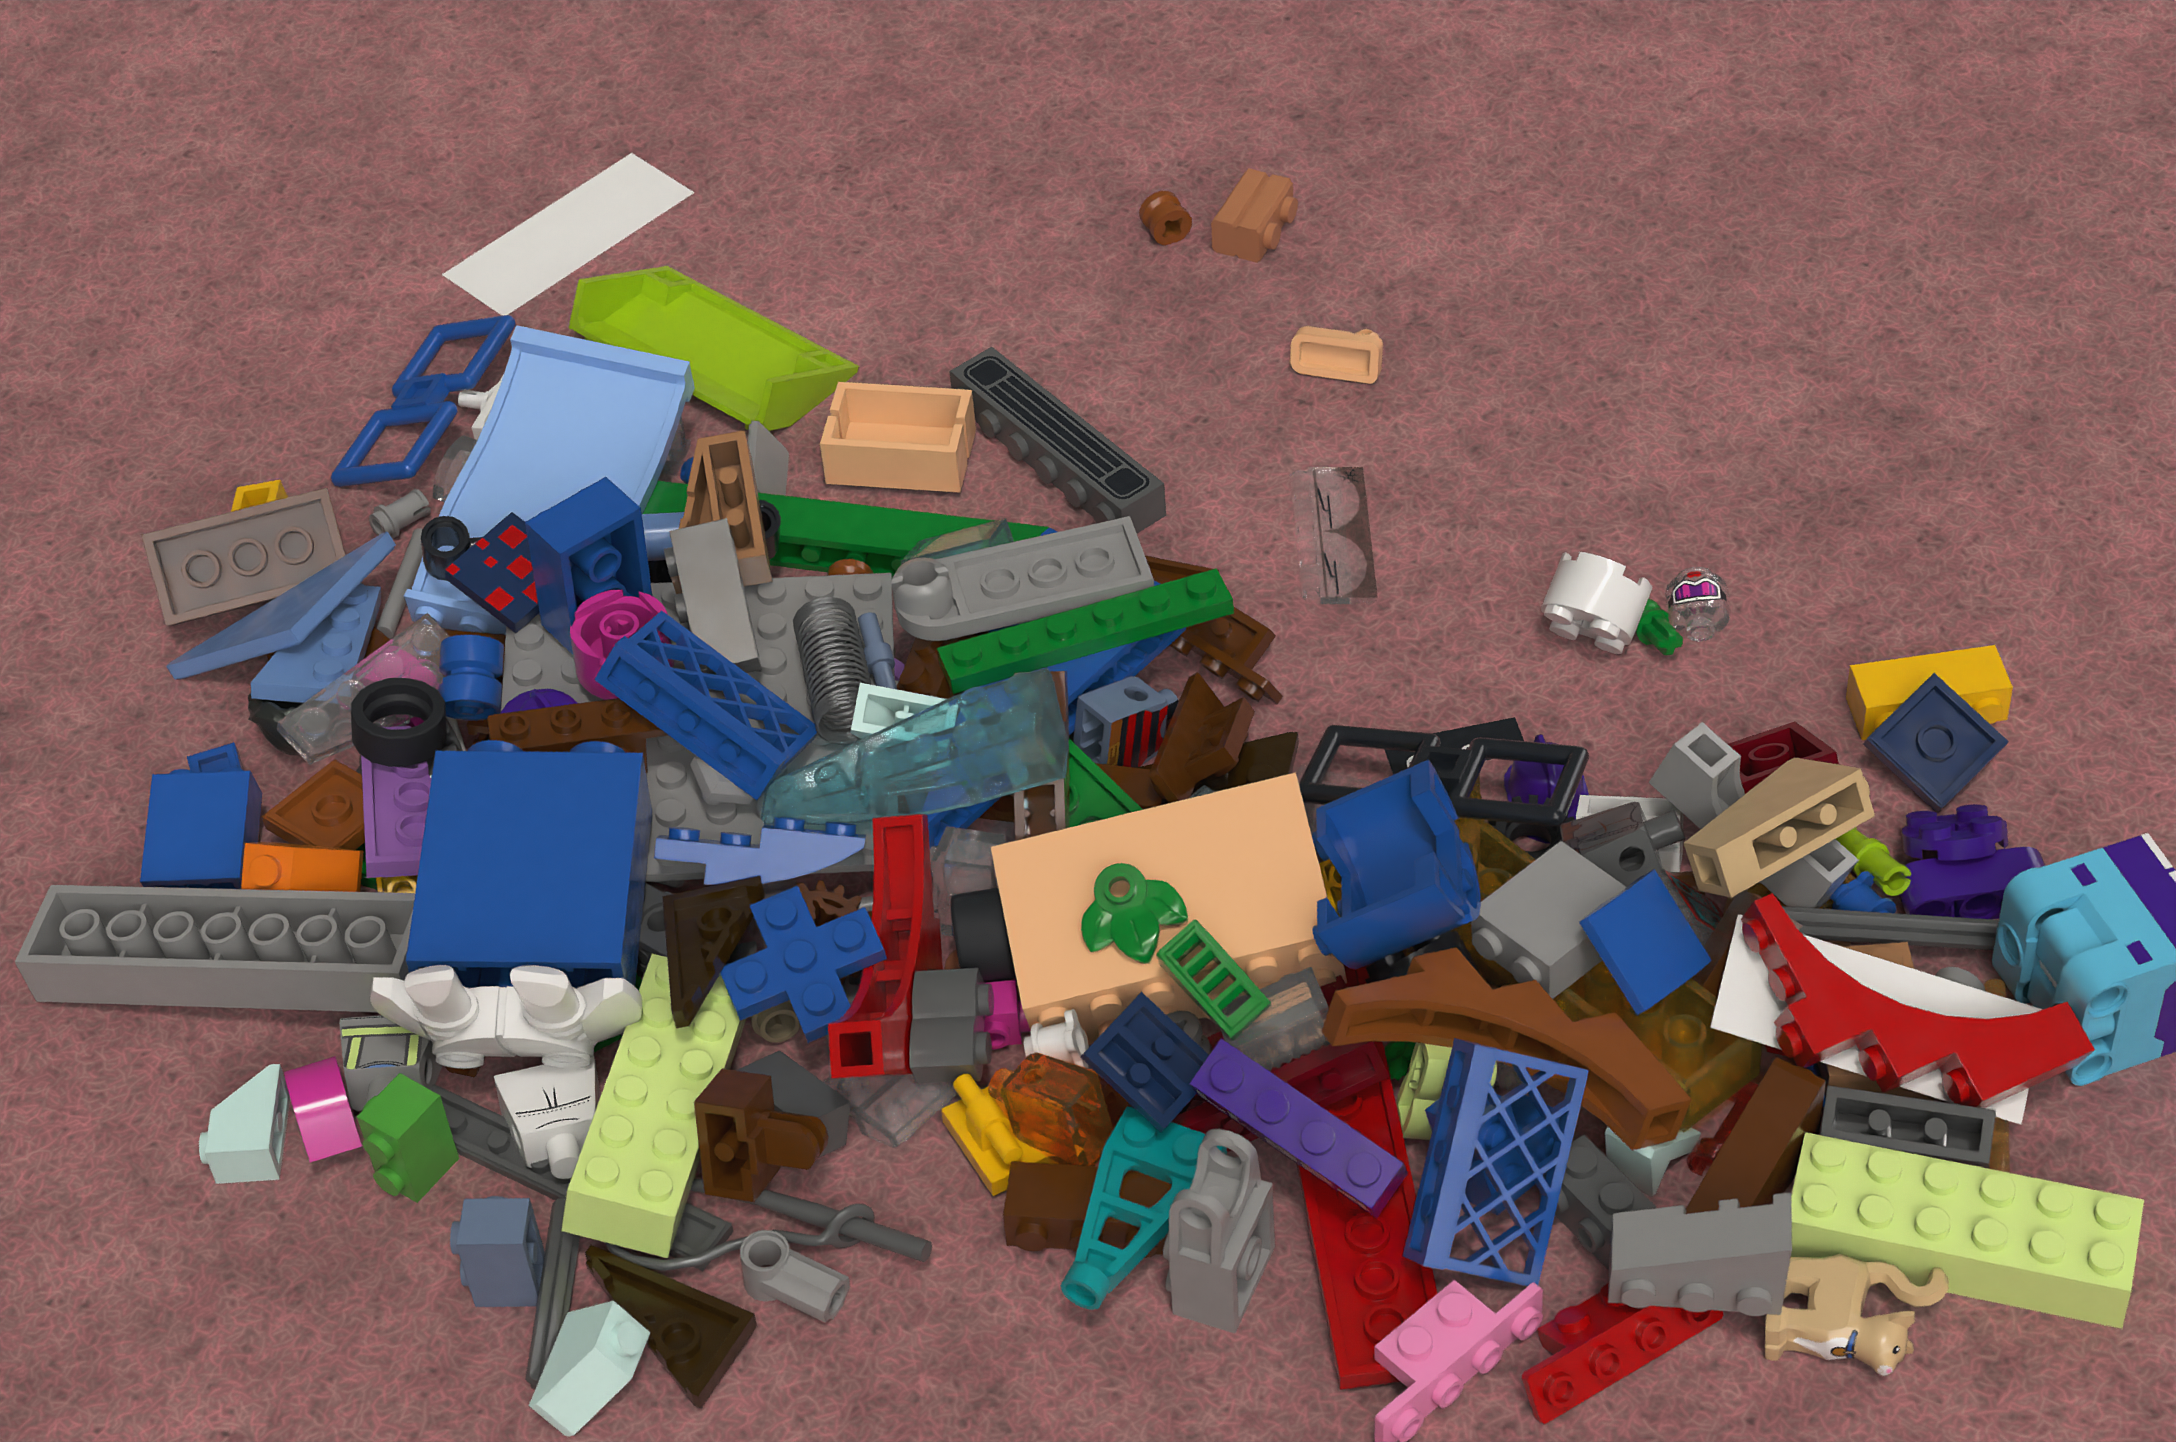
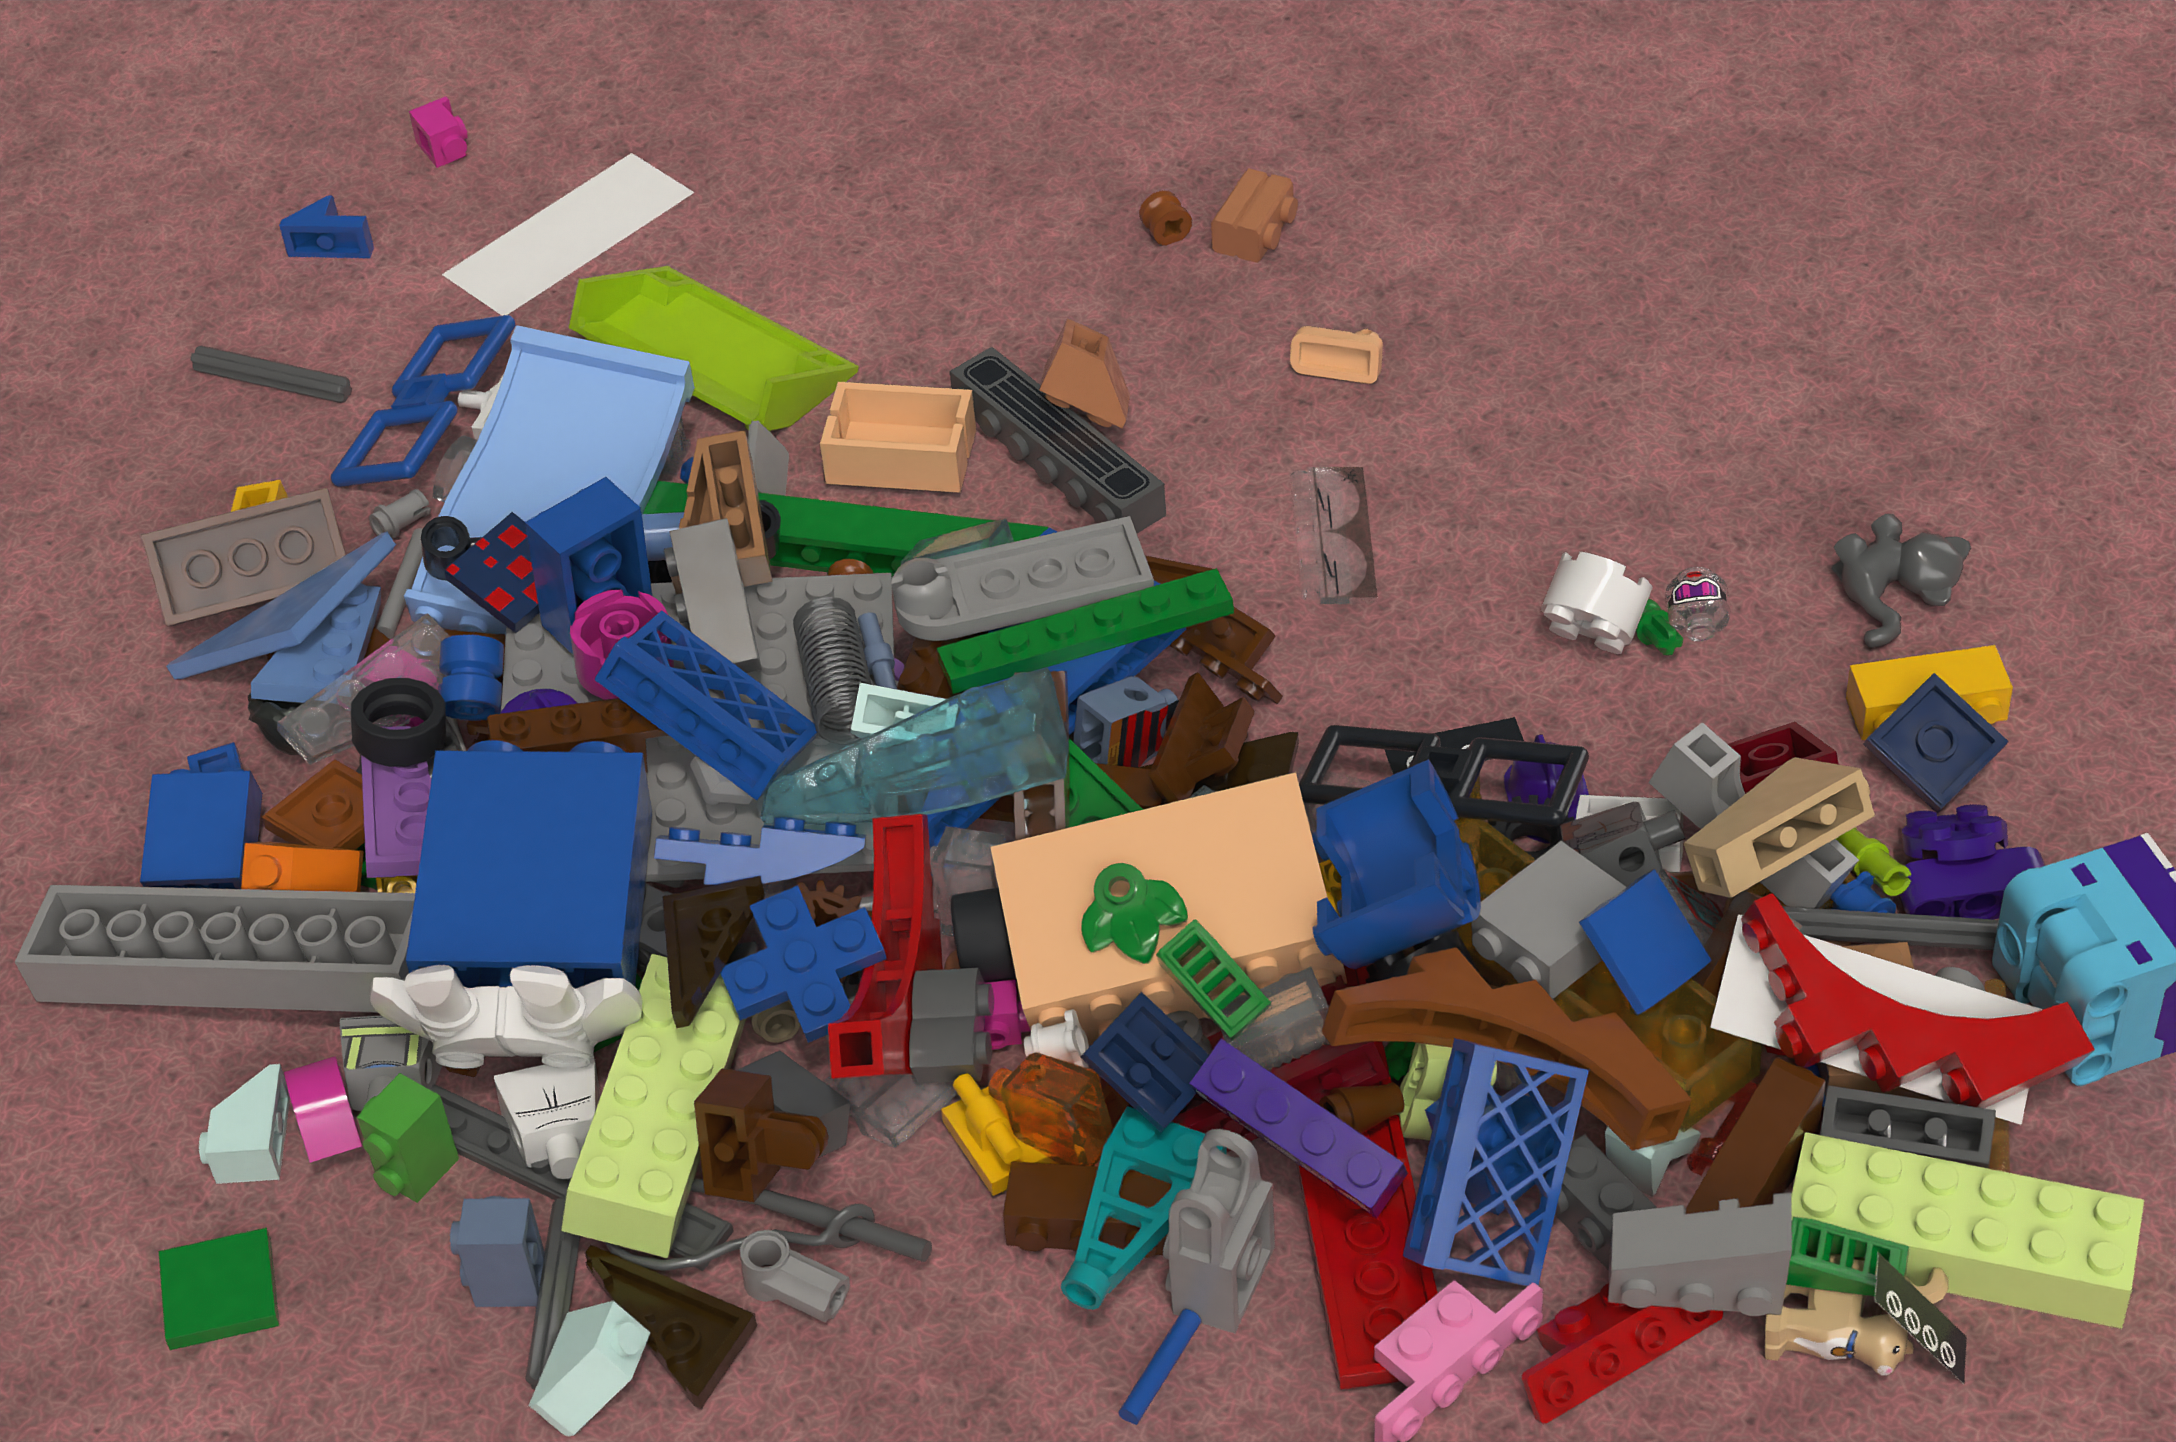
(218, 1288): none -> green tile
(271, 374): none -> dark grey axle
(324, 234): none -> blue slope
(439, 132): none -> dark pink brick
(1086, 375): none -> nougat slope
(1160, 1366): none -> blue piece
(1364, 1105): none -> reddish brown cone
(1832, 1239): none -> green slope
(1920, 1318): none -> black sticker
(1921, 564): none -> dark grey animal

